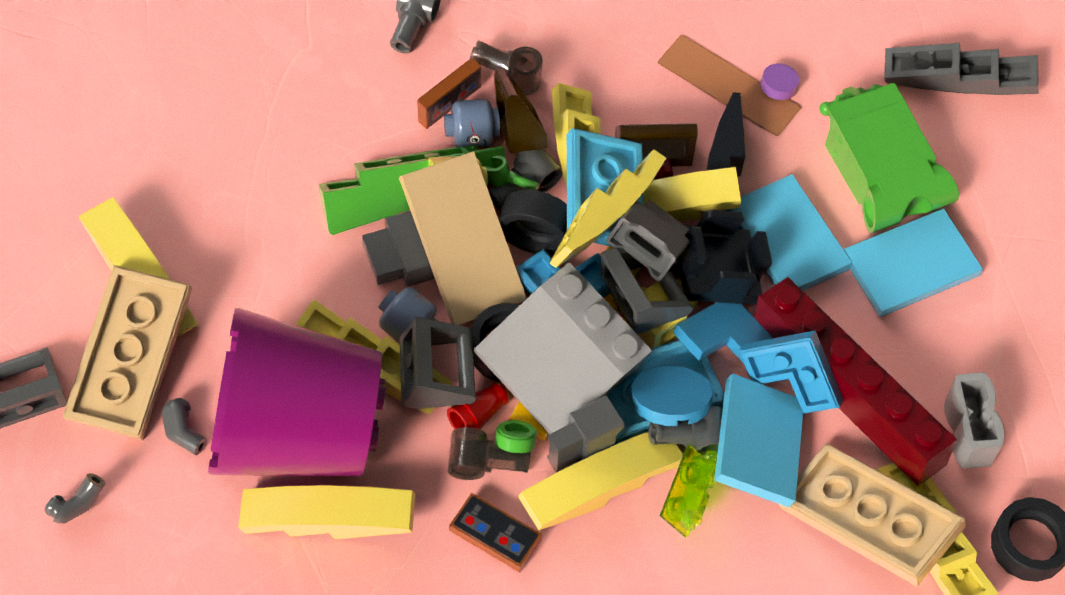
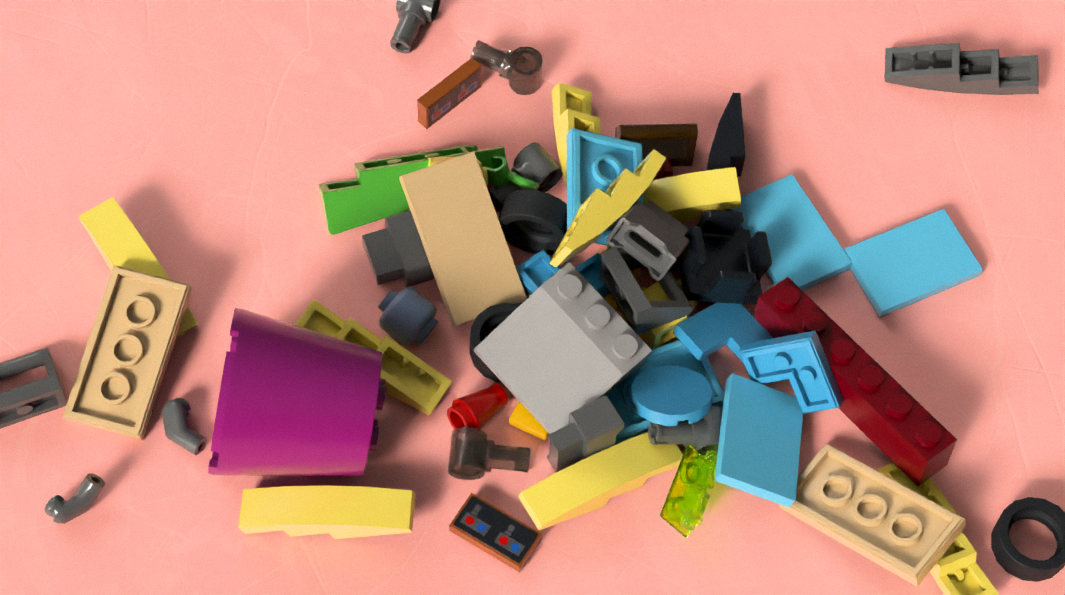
(417, 382): dark grey tile -> none
(472, 123): sand blue head -> none
(516, 436): bright green tile -> none
(517, 116): dark brown tile -> none
(722, 79): nougat sticker -> none
(779, 81): medium lavender tile -> none
(885, 156): bright green piece -> none
(974, 420): light grey brick -> none

